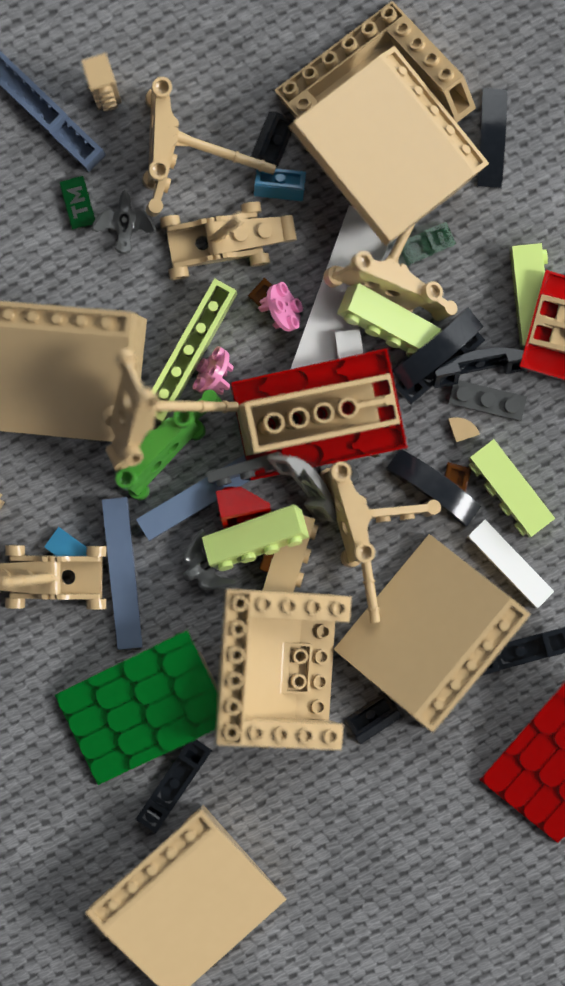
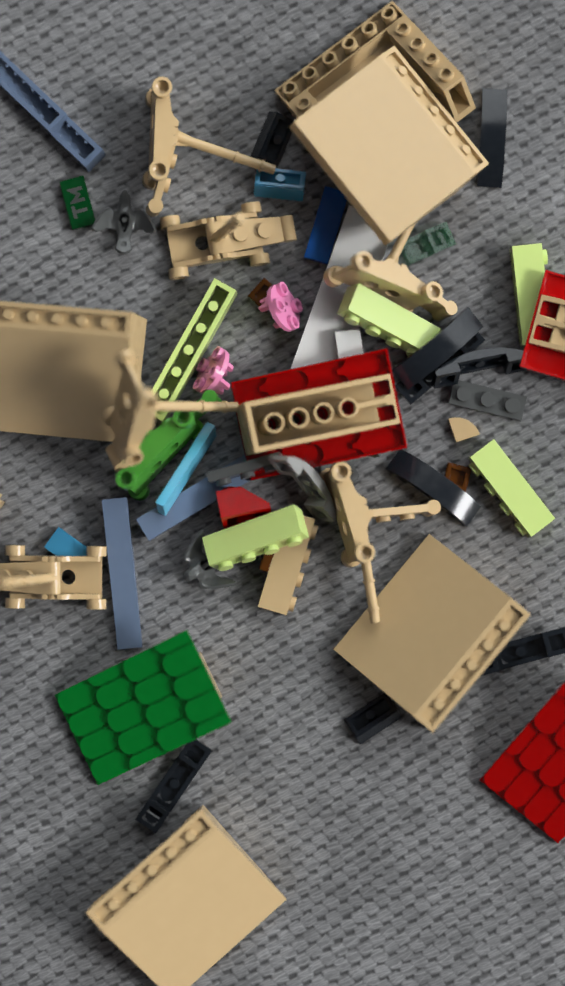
(102, 82): tan brick -> none
(186, 468): none -> medium azure tile
(278, 669): tan slope -> none
(326, 225): none -> blue tile
(510, 564): white slope -> none

